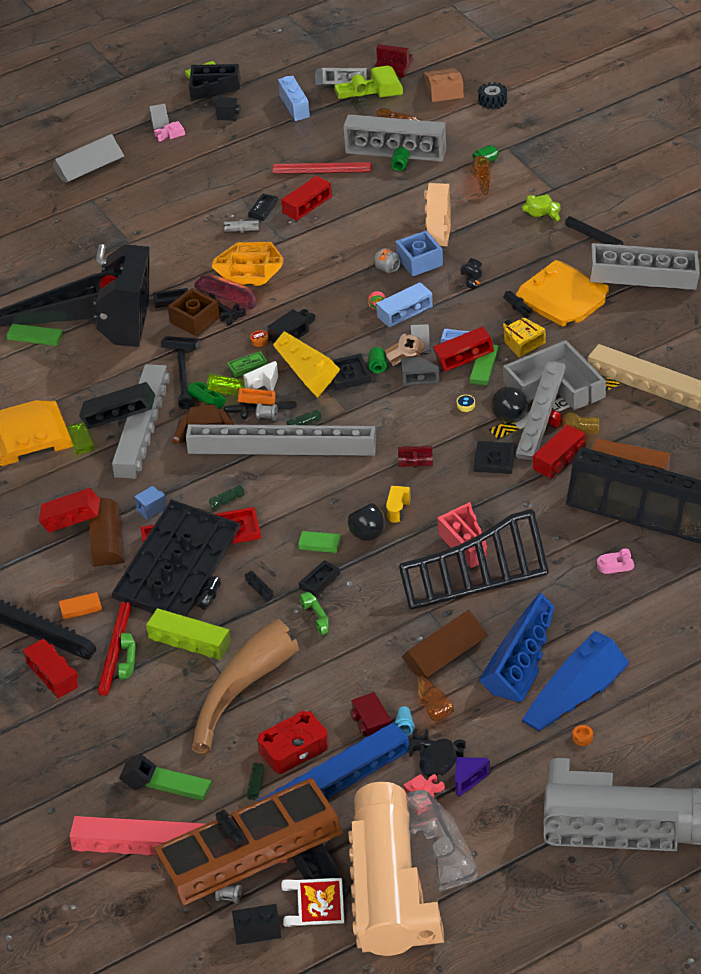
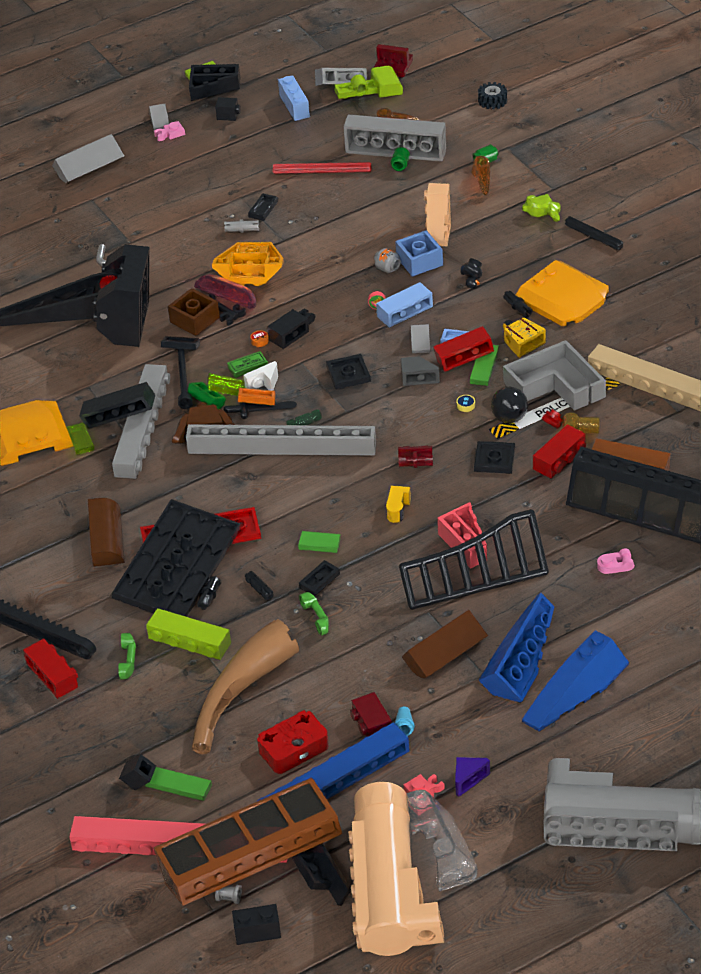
(34, 334): bright green tile -> none
(69, 510): red brick -> none
(80, 605): orange tile -> none
(114, 649): red axle -> none
(150, 502): medium blue brick -> none
(165, 298): black tile -> none
(226, 497): clear green axle -> none
(230, 827): black axle -> none
(255, 781): clear green axle -> none
(266, 412): light grey bush -> none
(306, 198): red brick -> none
(309, 364): yellow wedge -> none
(318, 902): flag -> none
(367, 522): black helmet -> none
(377, 360): green brick -> none
(404, 349): medium nougat piece -> none
(422, 742): black bar -> none
(434, 700): clear orange piece -> none
(438, 757): black tile -> none
(444, 84): nougat slope -> none
(540, 410): light grey plate -> none
(582, 735): orange tile -> none
(644, 266): light grey brick -> none

